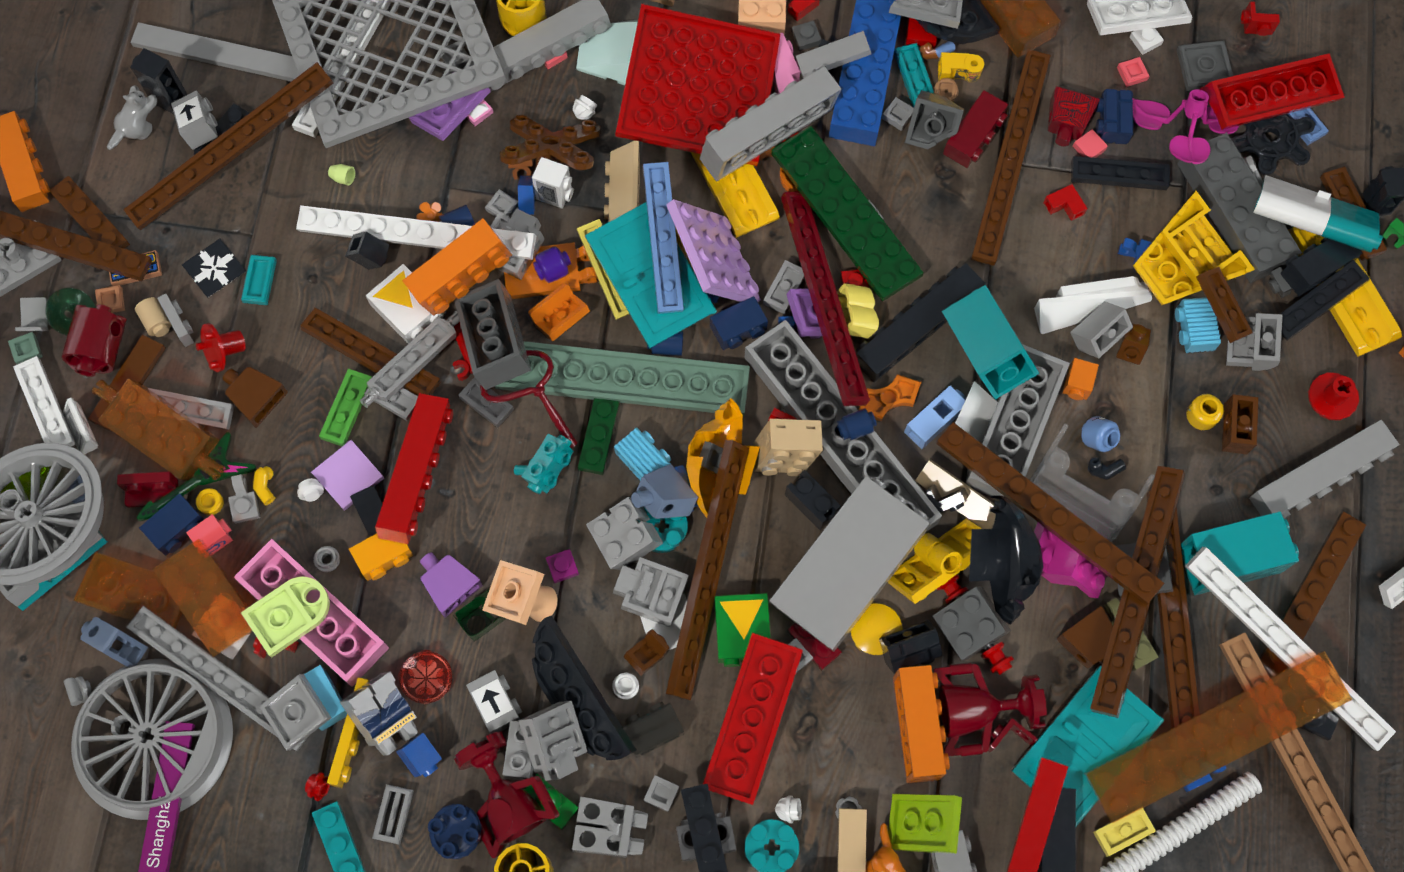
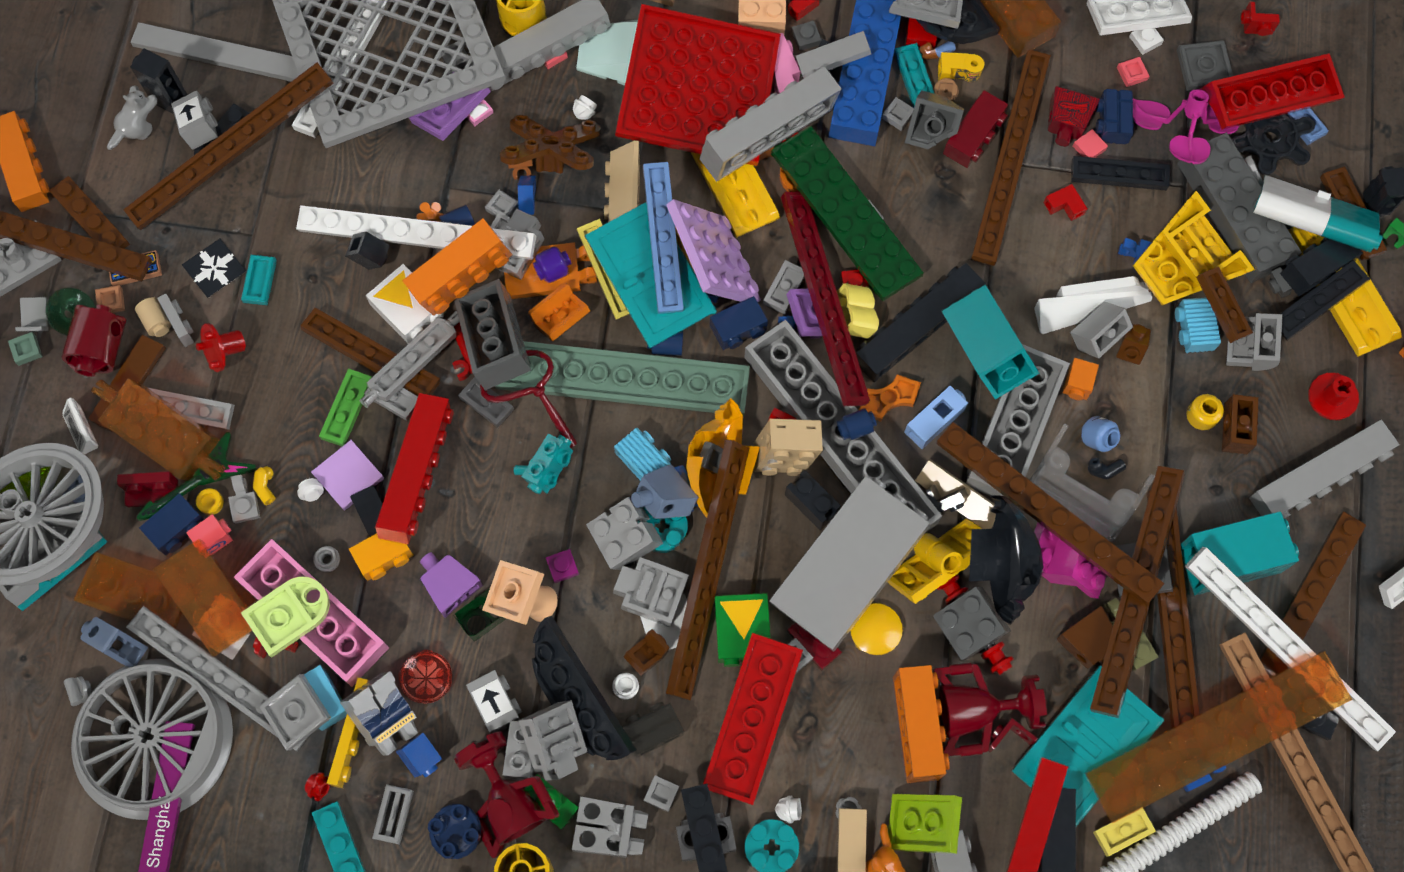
(43, 402): white plate -> none
(253, 393): reddish brown torso -> none
(342, 173): yellowish green hose -> none
(552, 183): white brick -> none
(598, 436): dark green plate -> none
(911, 646): black brick -> none
(976, 412): white sticker -> none

